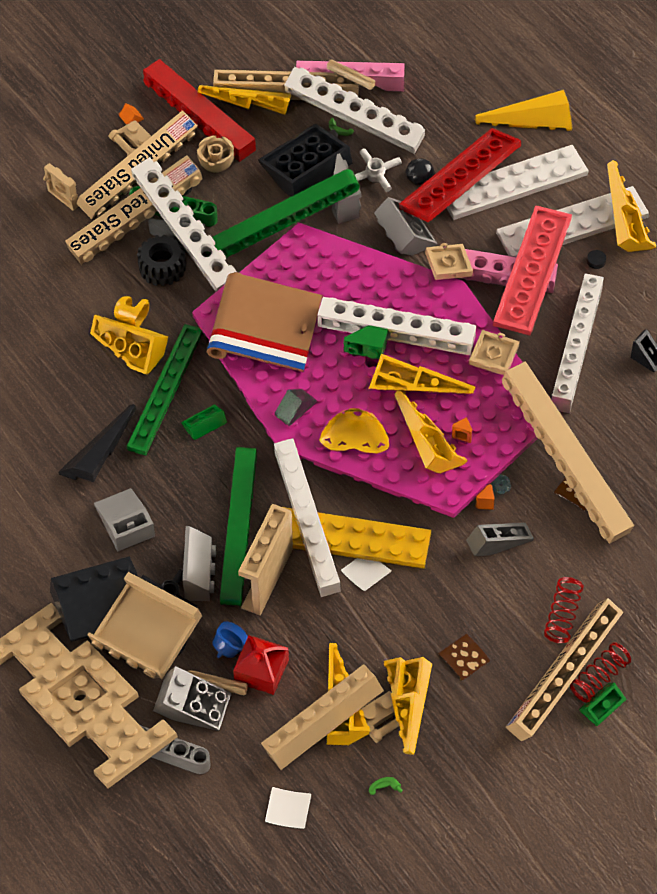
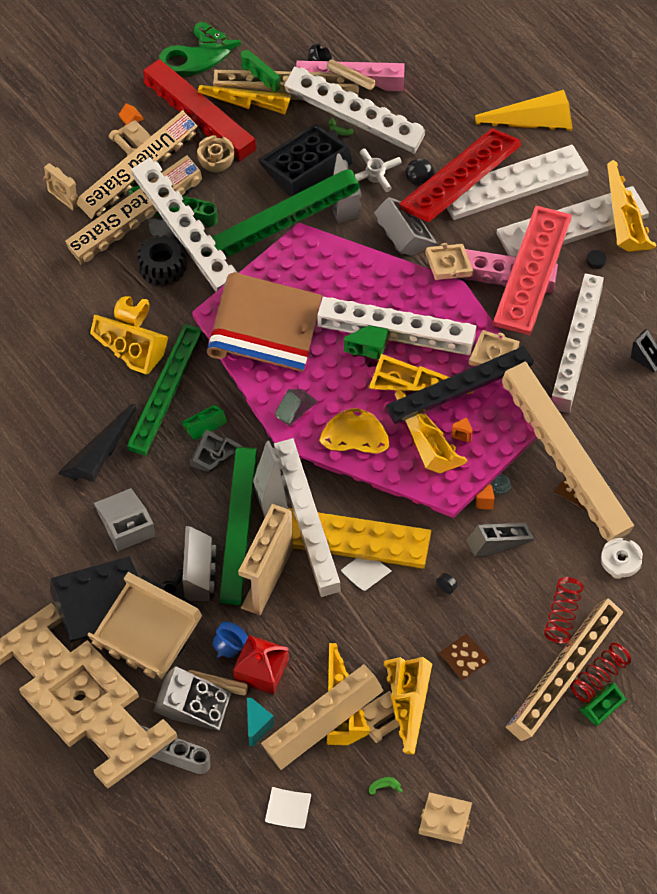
(211, 51): none -> green animal
(212, 451): none -> dark grey slope
(259, 721): none -> teal slope
(260, 70): none -> green plate
(269, 481): none -> light grey slope
(318, 53): none -> black hair
(445, 818): none -> tan plate
(446, 583): none -> black tile
(456, 385): none -> black plate
(619, 568): none -> white plate

